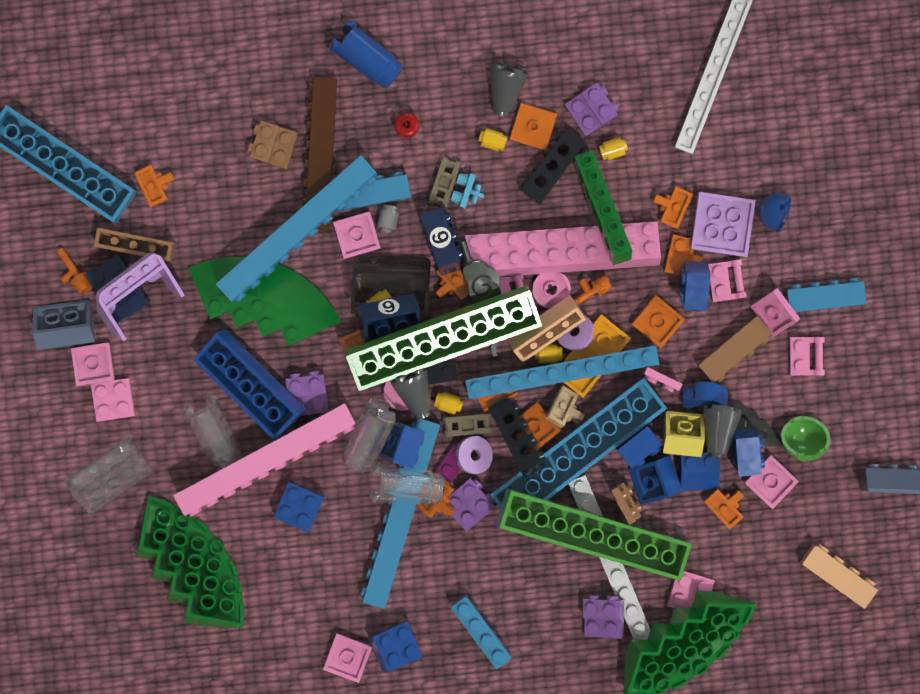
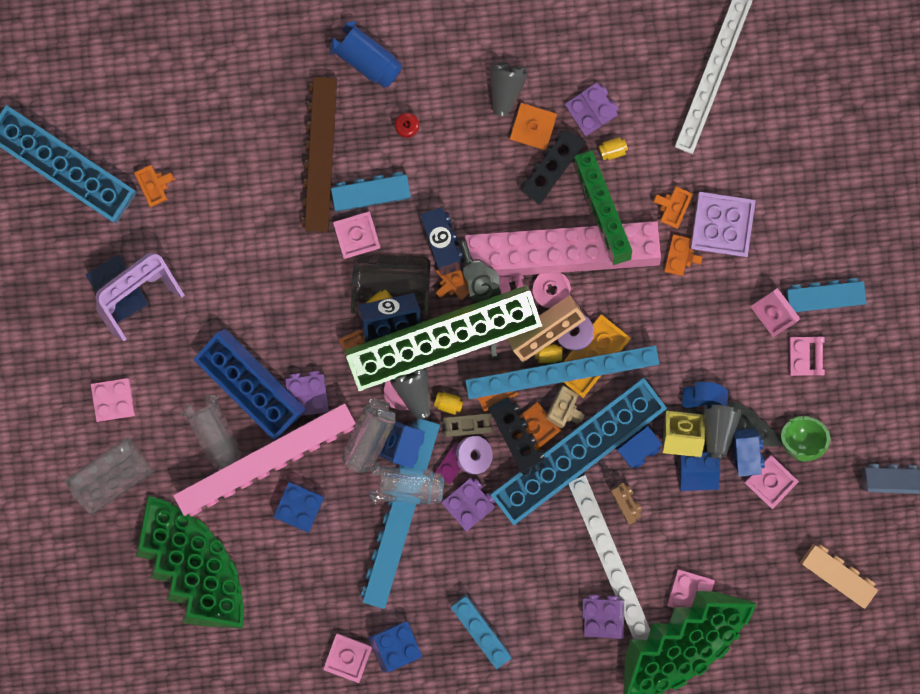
(63, 324): sand blue slope -> none
(79, 280): orange piece -> none
(93, 364): bright pink plate -> none
(133, 244): medium nougat brick -> none
(272, 144): medium nougat plate -> none
(278, 303): green brick -> none
(296, 229): dark azure brick -> none
(388, 219): light grey brick -> none
(442, 372): black hinge -> none
(443, 506): orange hinge -> none
(444, 182): dark tan plate -> none
(467, 181): medium azure hips -> none
(492, 139): yellow brick -> none
(593, 534): bright green brick -> none
(600, 286): orange piece -> none
(655, 480): blue slope -> none
(658, 321): orange plate -> none
(667, 383): bright pink plate -> none
(695, 285): blue brick -> none
(720, 281): bright pink plate -> none
(725, 506): orange hinge -> none
(734, 349): medium nougat brick -> none
(774, 210): blue cylinder -> none

